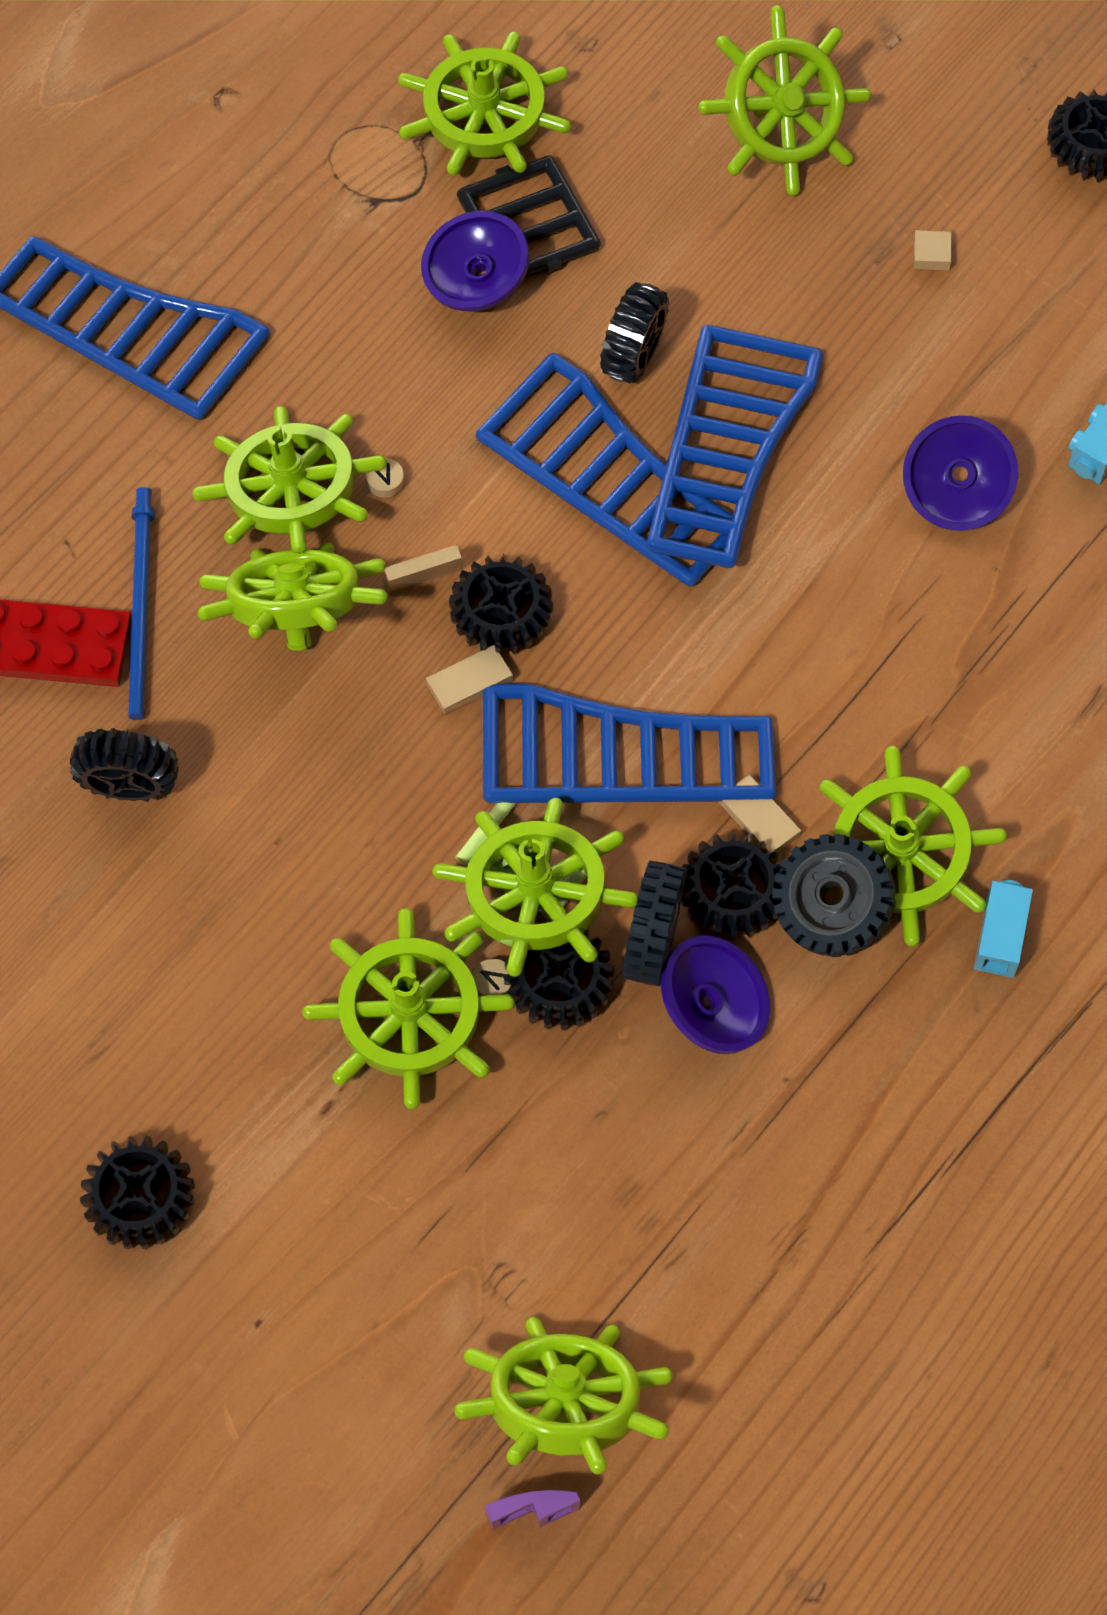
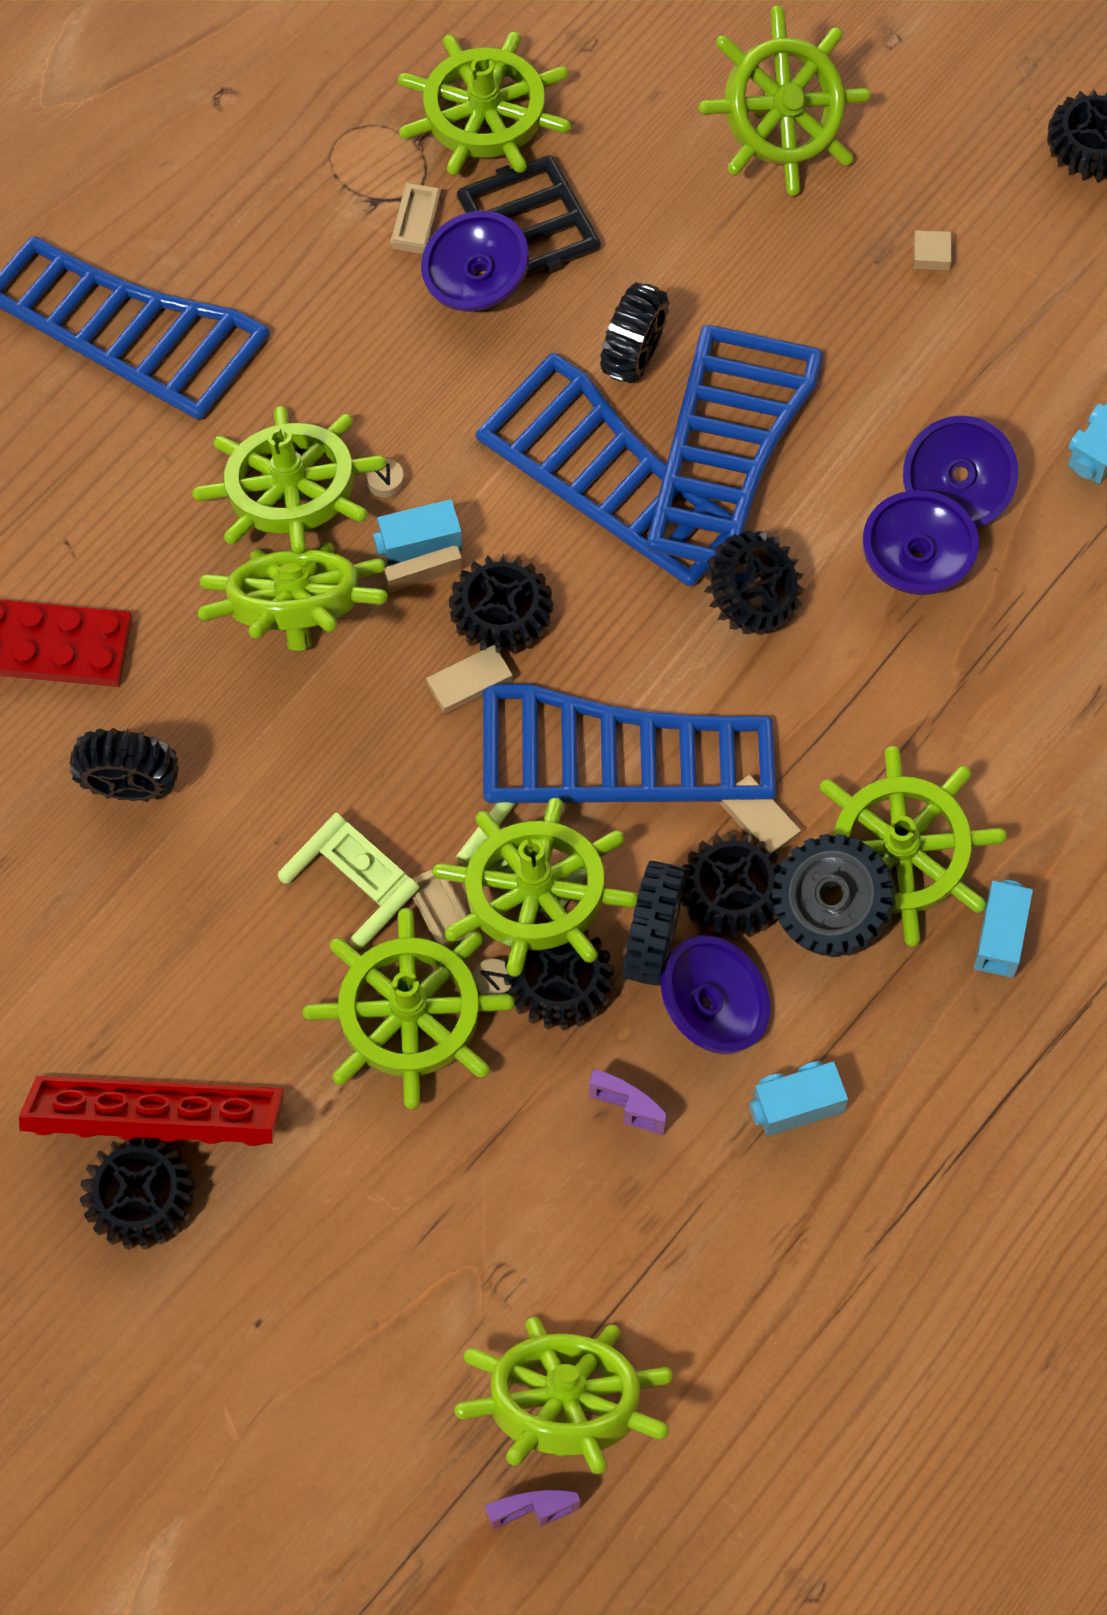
(143, 515): blue bar -> none
(152, 1110): none -> red plate
(363, 866): none -> yellowish green plate
(415, 218): none -> tan tile
(417, 532): none -> medium azure brick
(438, 907): none -> tan tile
(639, 1108): none -> medium lavender slope
(771, 599): none -> black gear
(798, 1098): none -> medium azure brick
(926, 525): none -> dark purple dish

